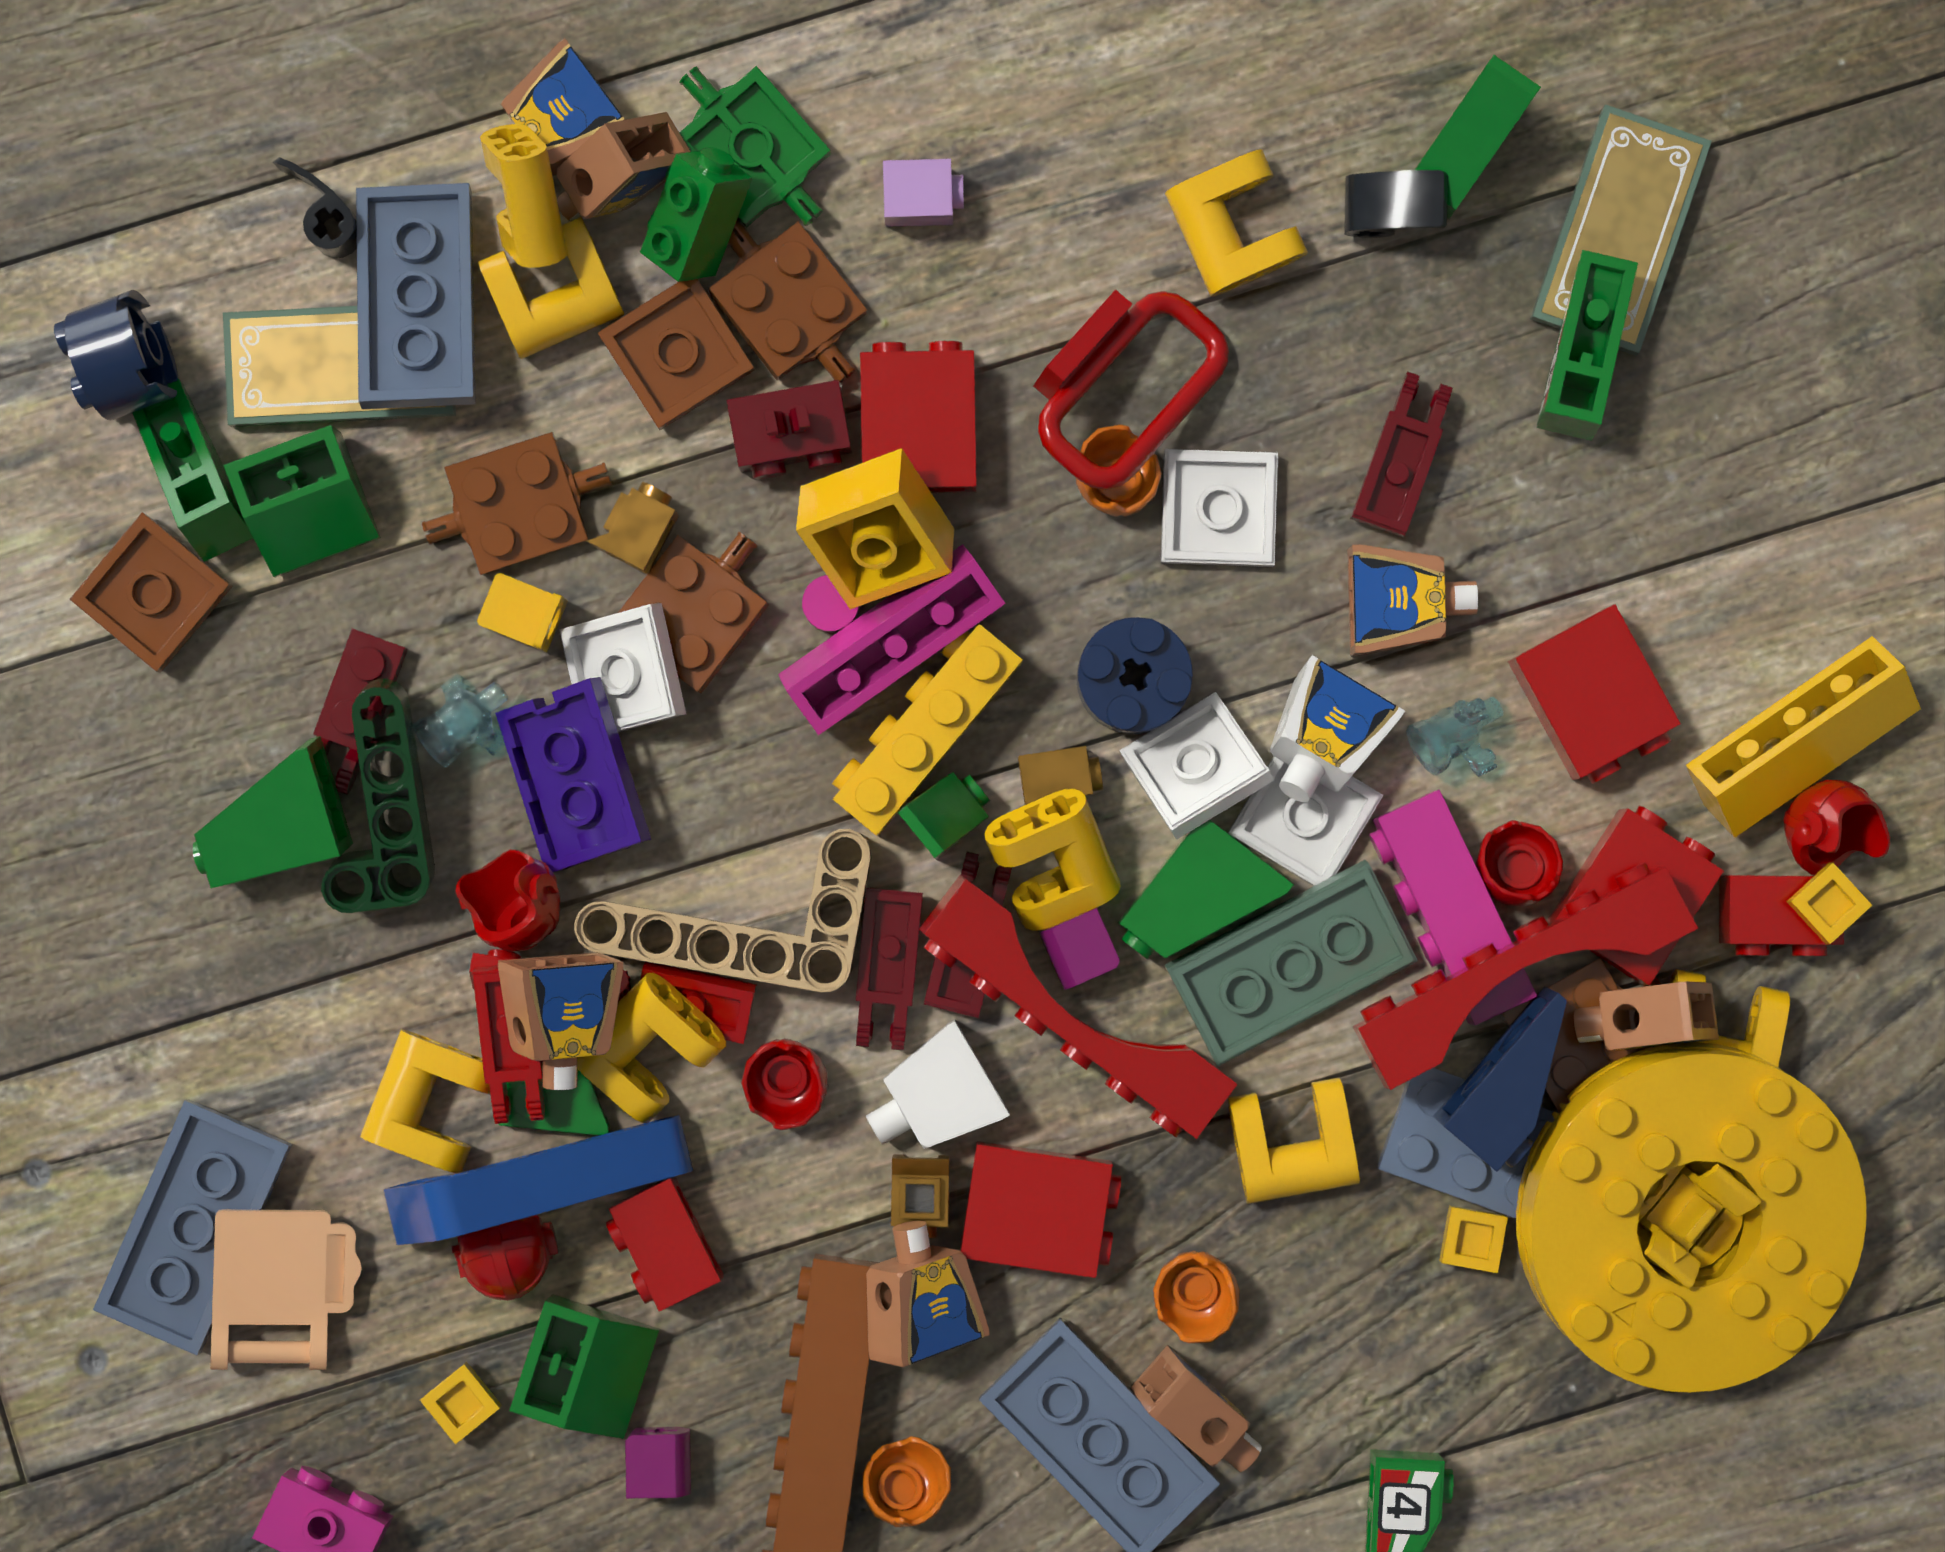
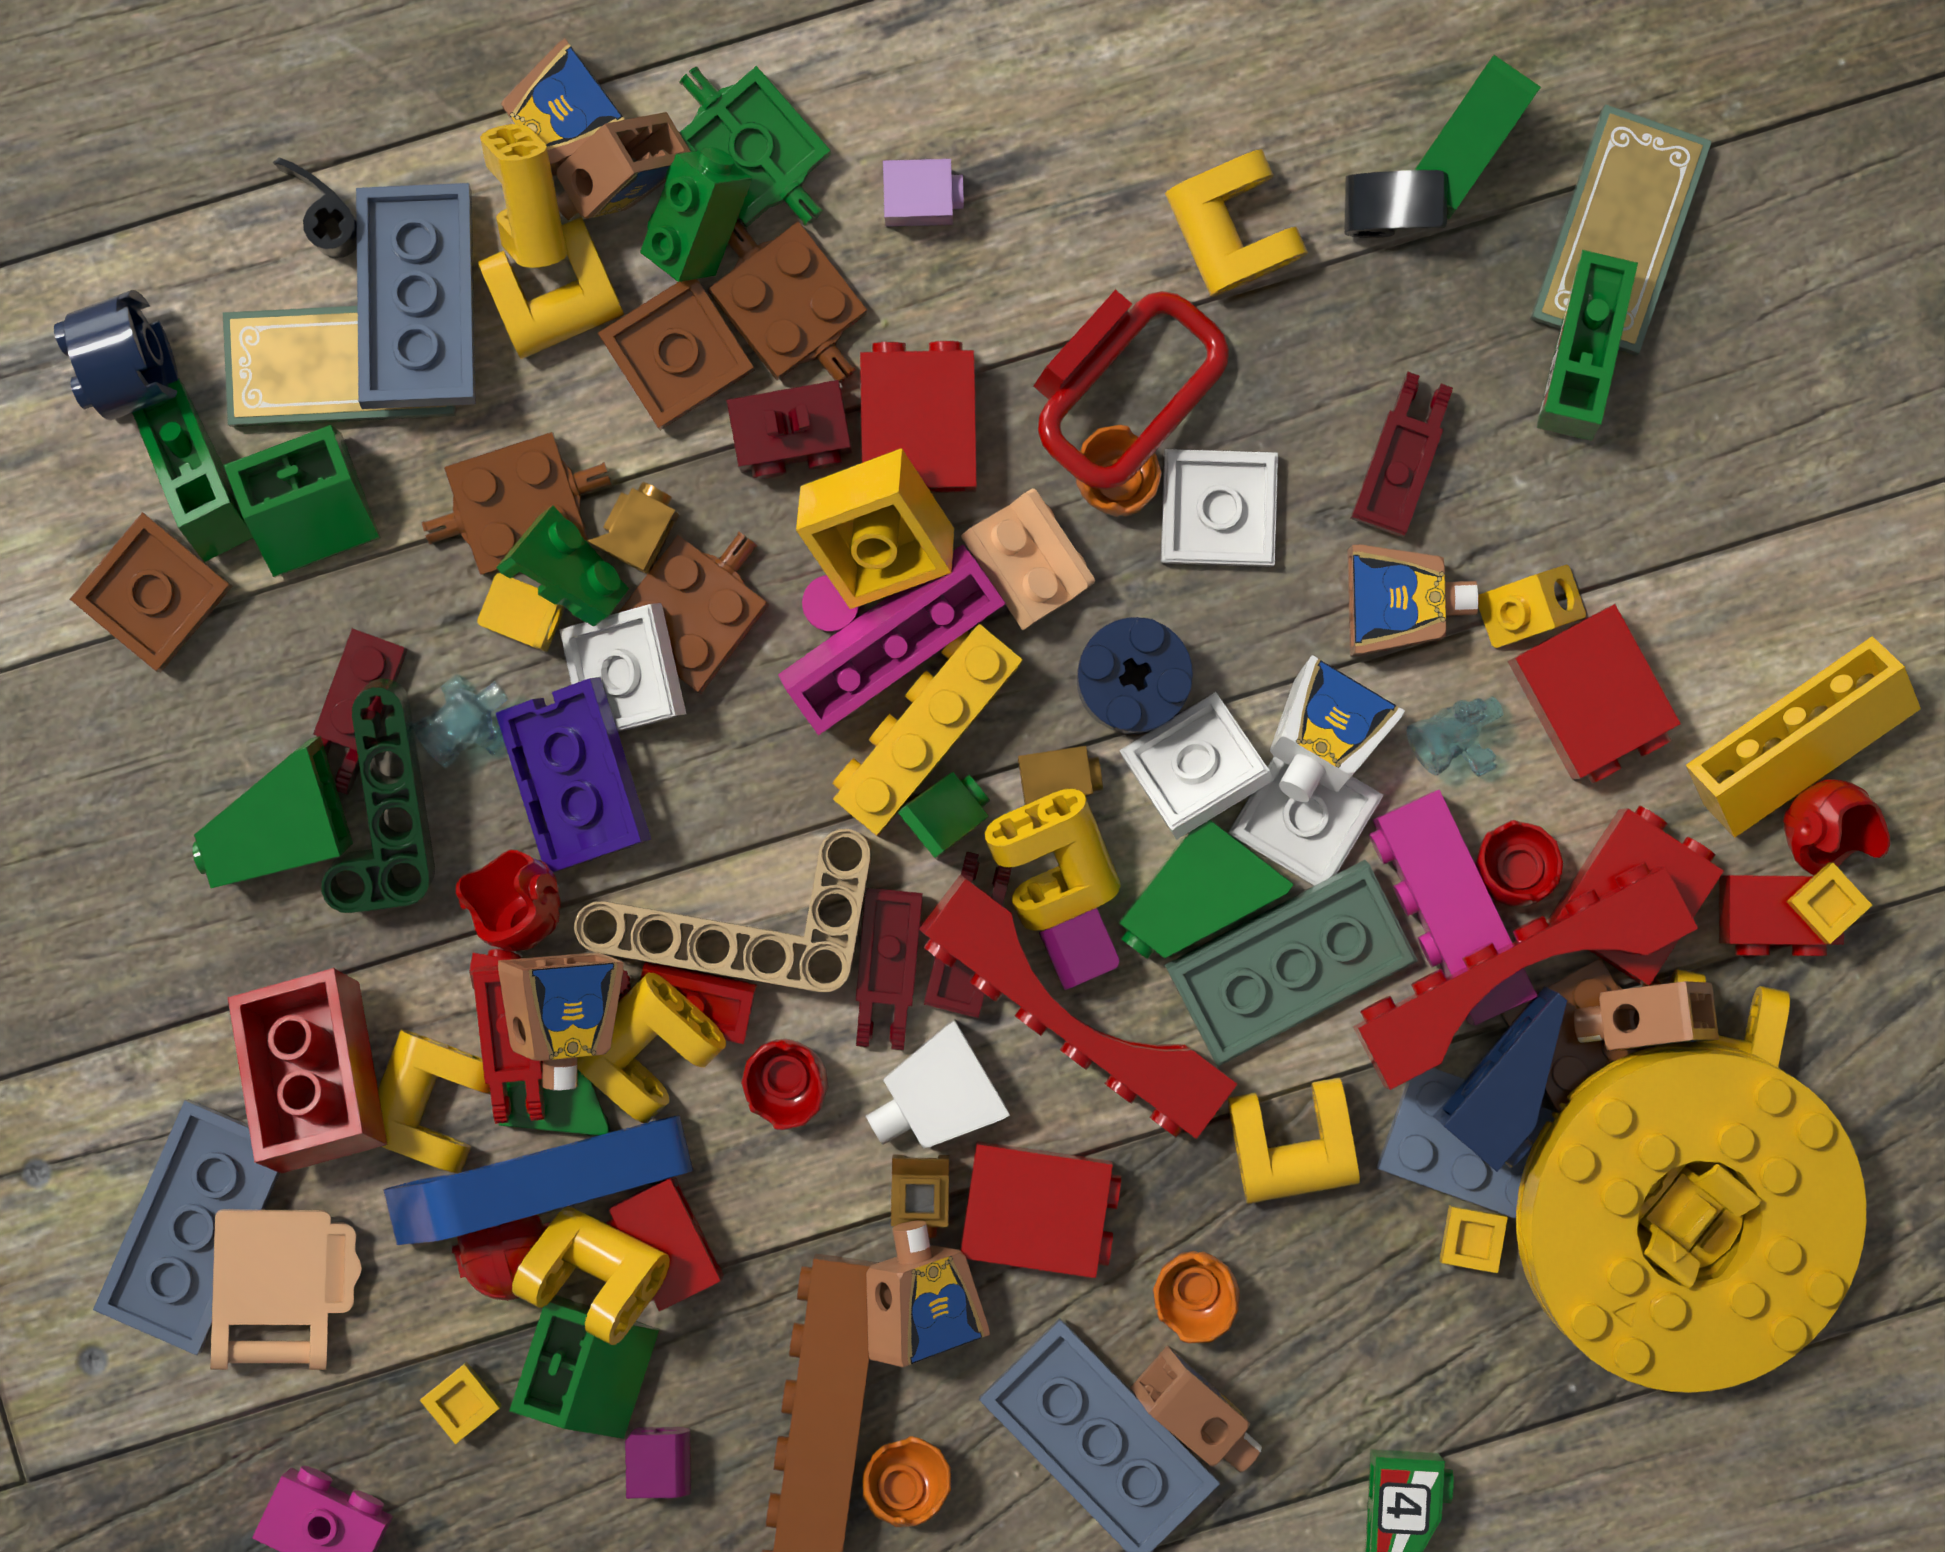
(307, 1071): none -> red brick
(565, 567): none -> green wing
(626, 1264): none -> yellow connector
(1028, 559): none -> light nougat bracket
(1529, 606): none -> yellow bracket

